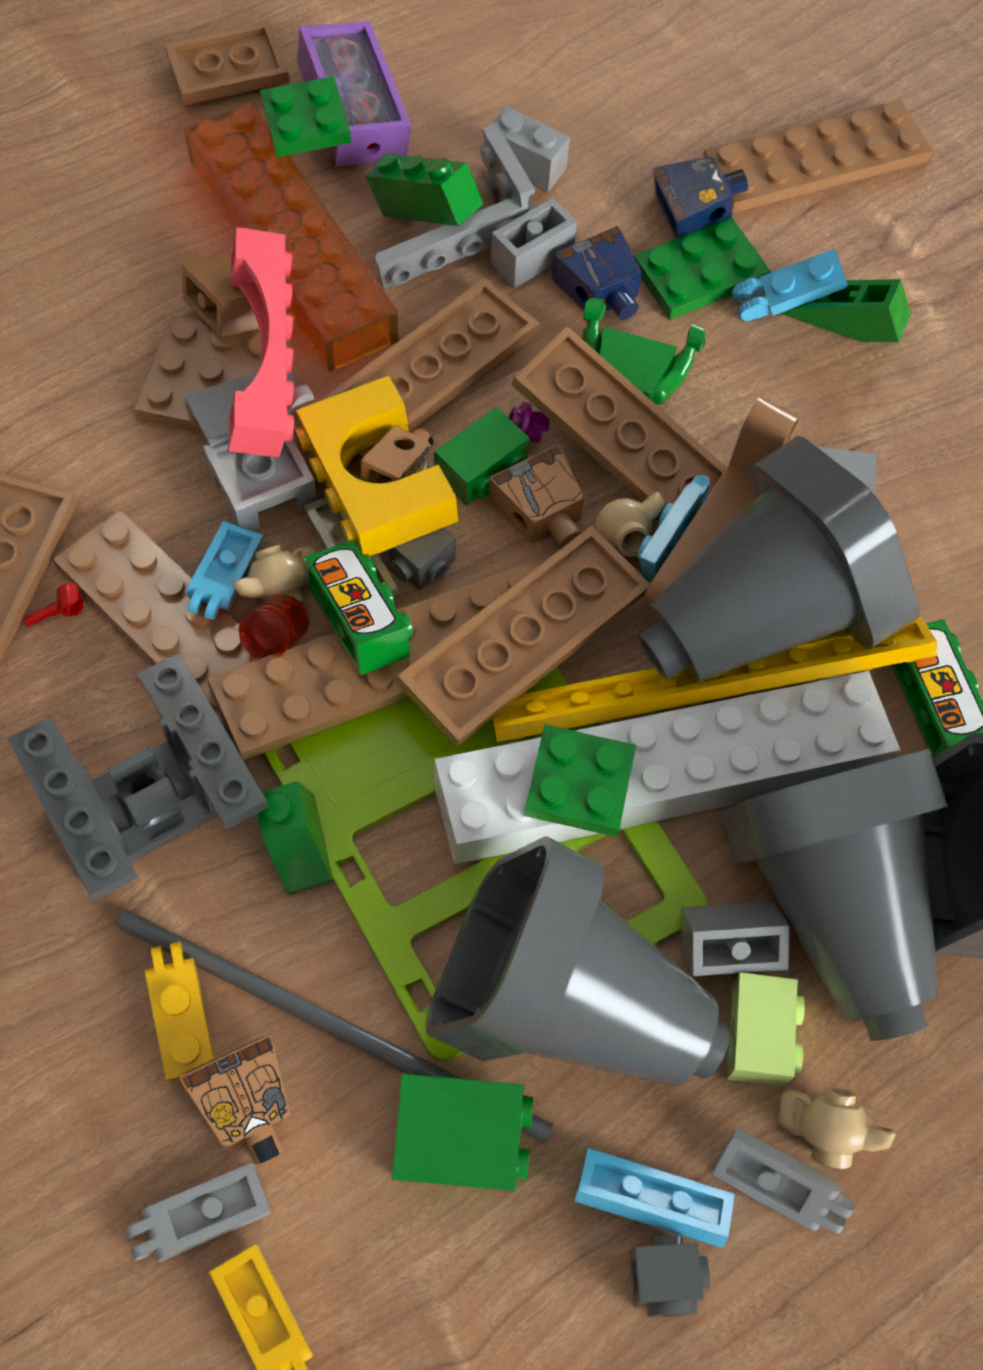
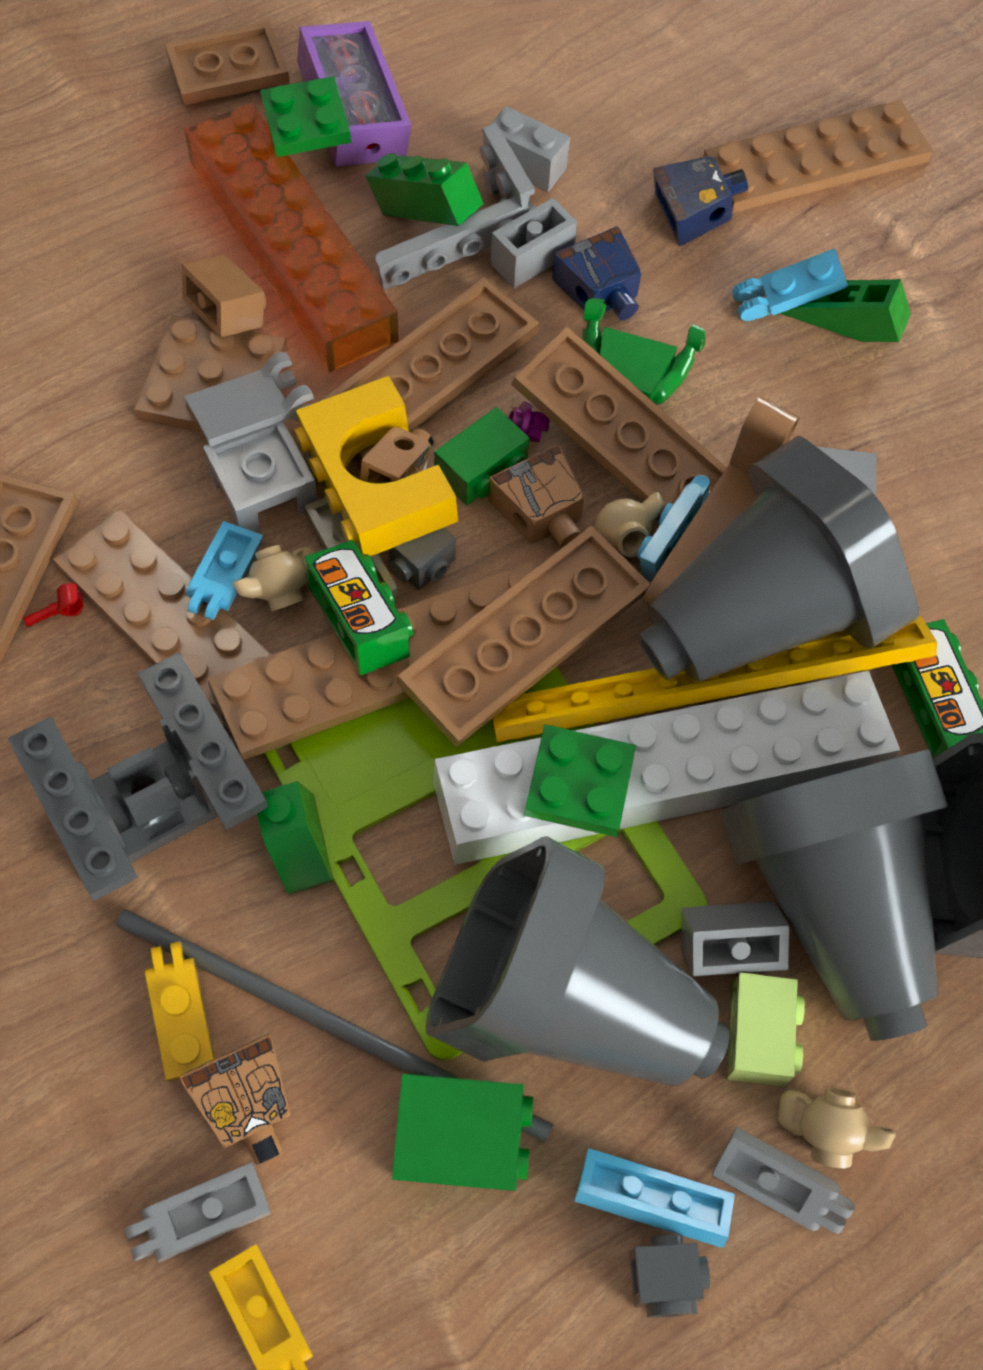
(259, 414): coral arch -> none
(273, 626): clear red piece -> none
(699, 267): green plate -> none

